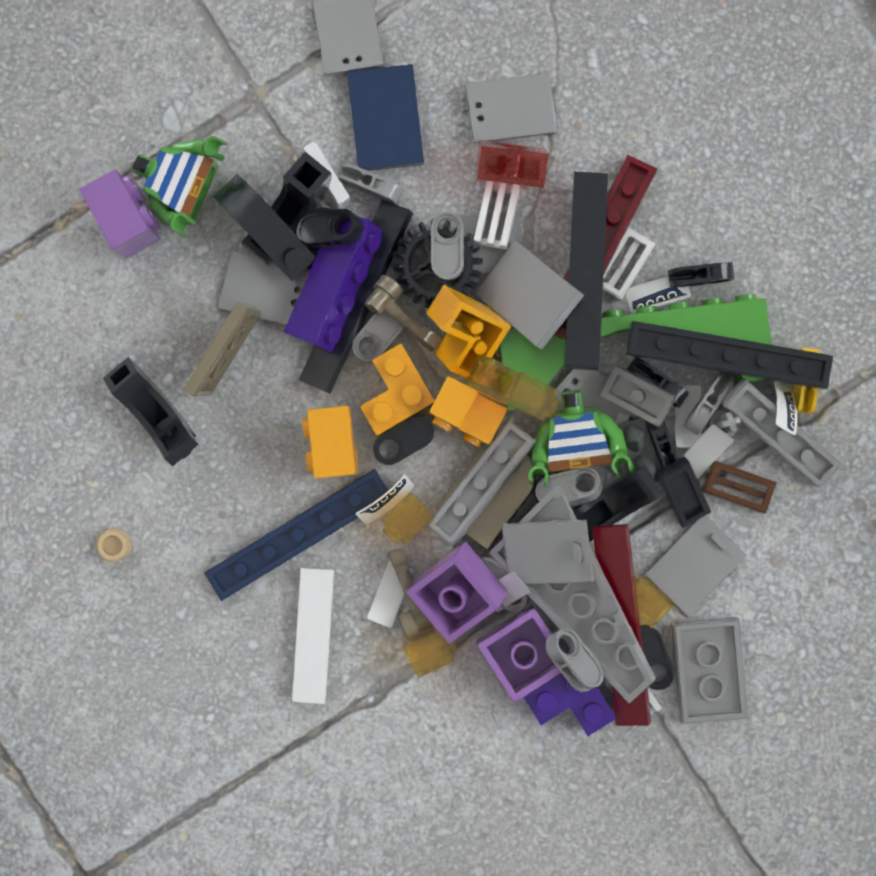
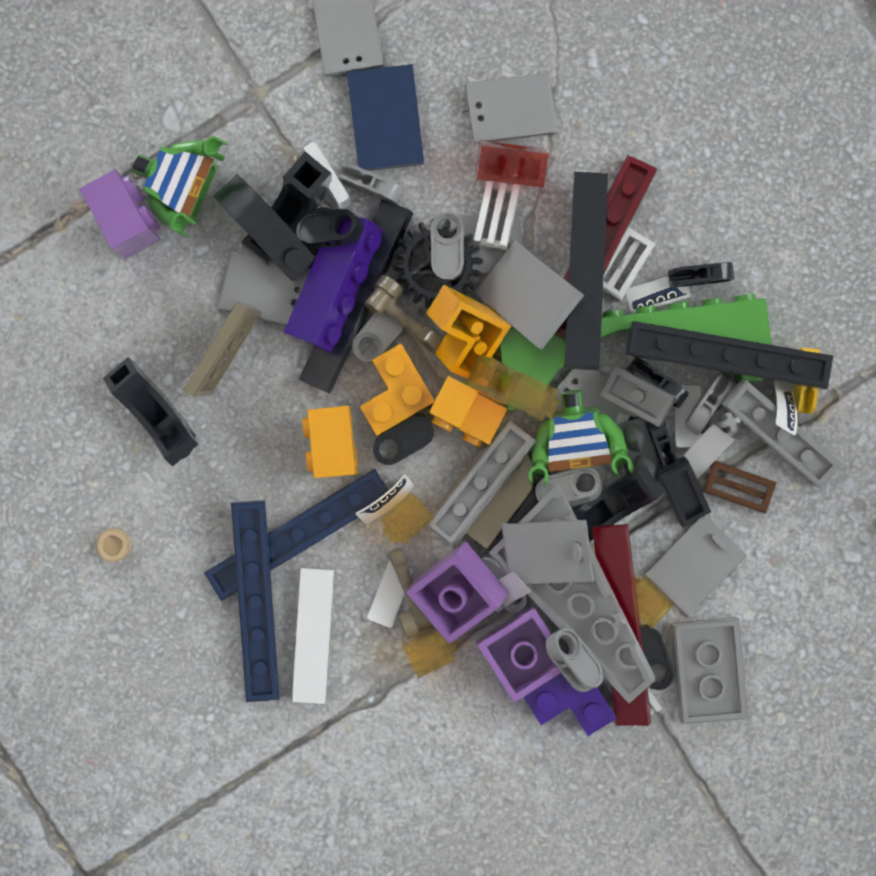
(255, 600): none -> dark blue tile

